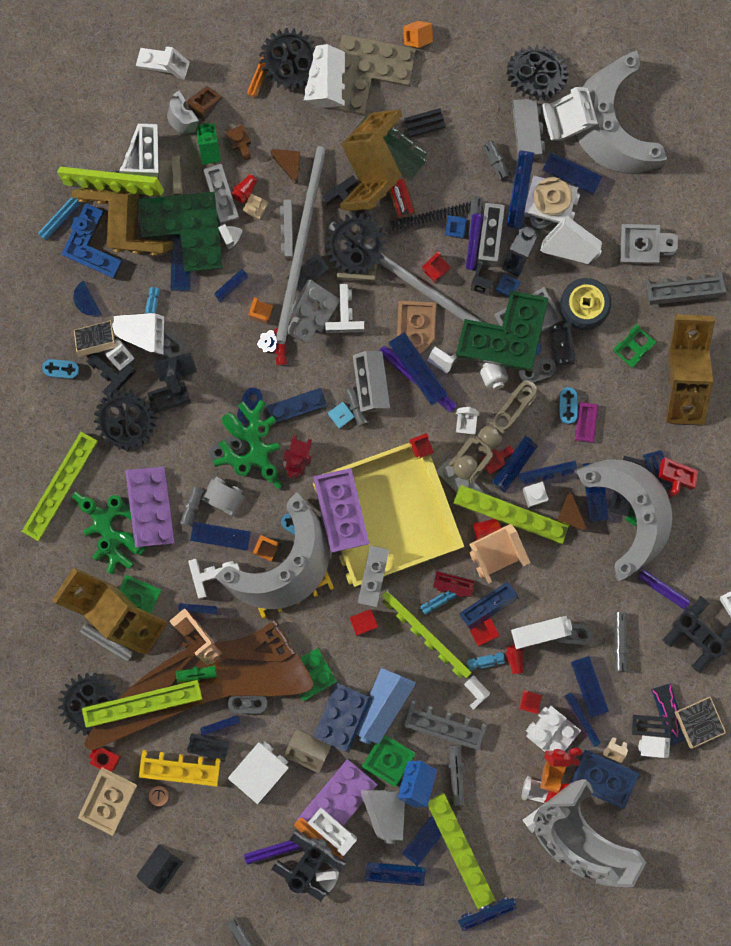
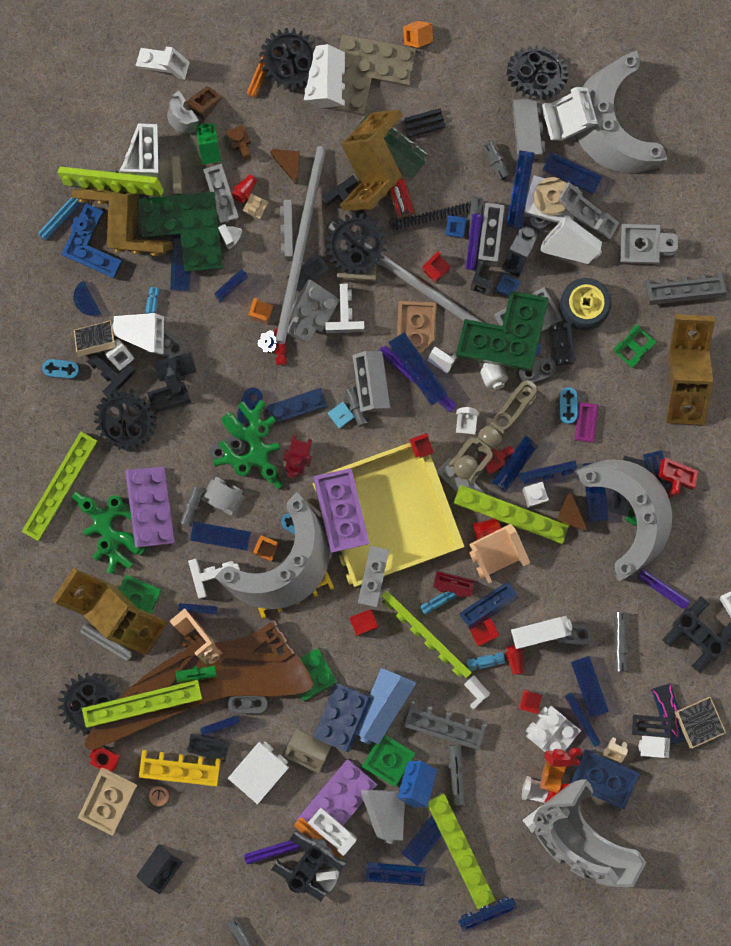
(586, 212): none -> light grey slope

